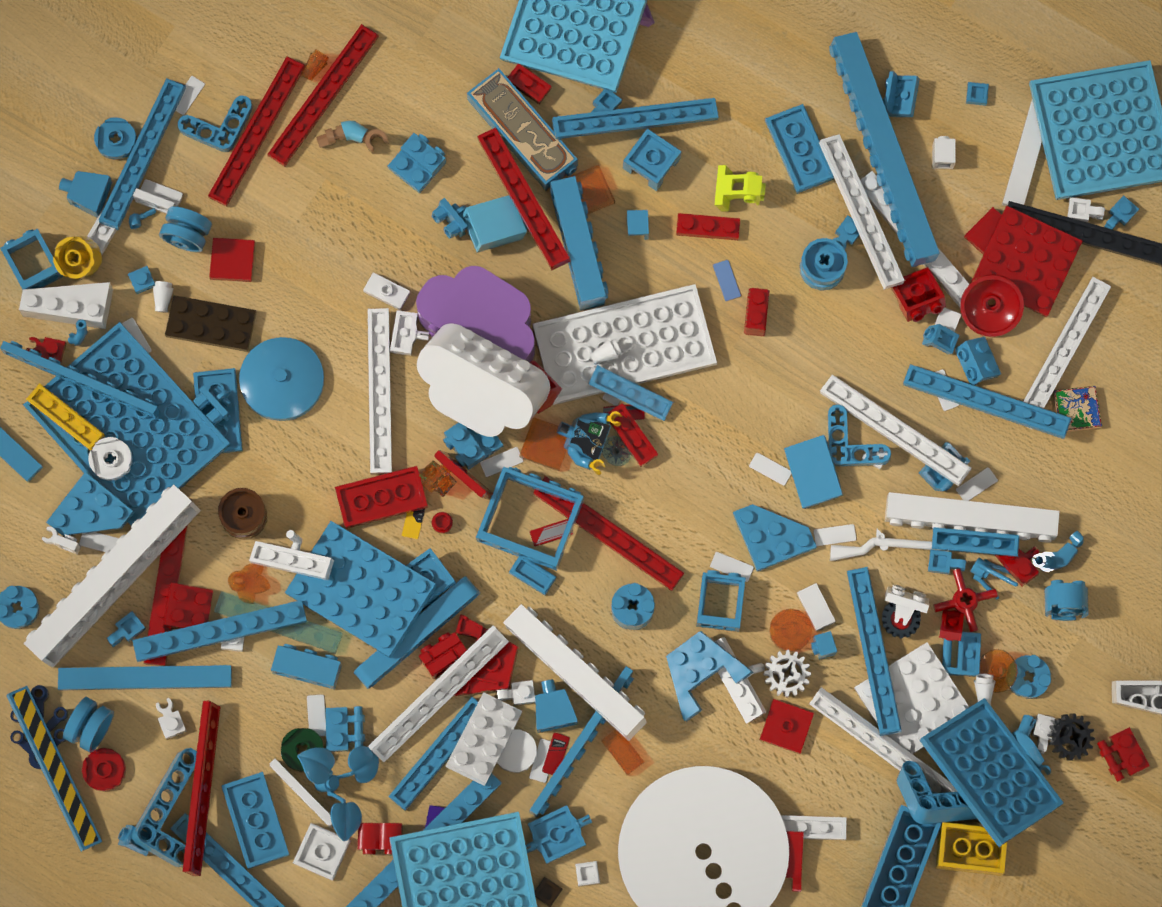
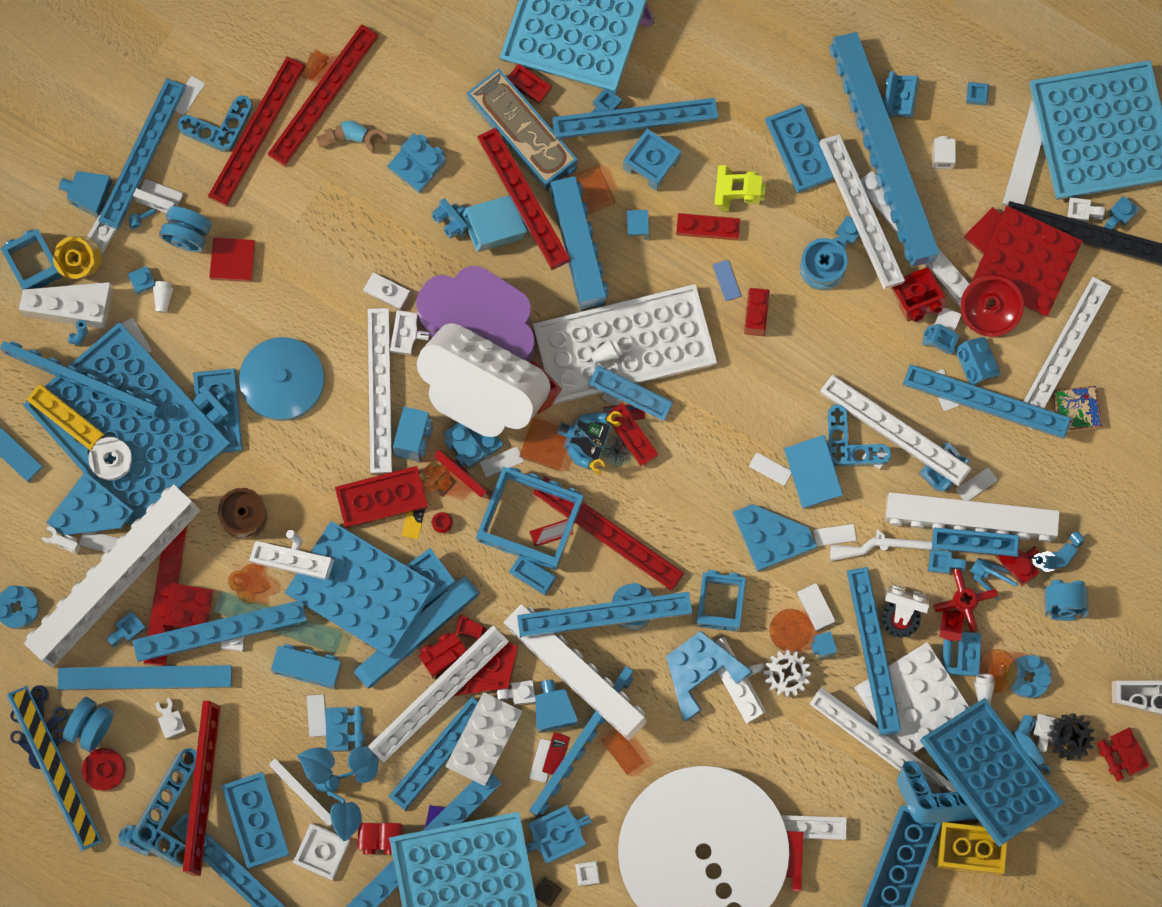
(49, 348): red plate -> none
(107, 130): dark azure plate -> none
(210, 323): dark brown plate -> none
(292, 740): dark green plate -> none
(412, 434): none -> dark azure brick
(518, 752): white tile -> none
(604, 614): none -> dark azure plate
(730, 565): white sticker -> none
(786, 726): red plate -> none

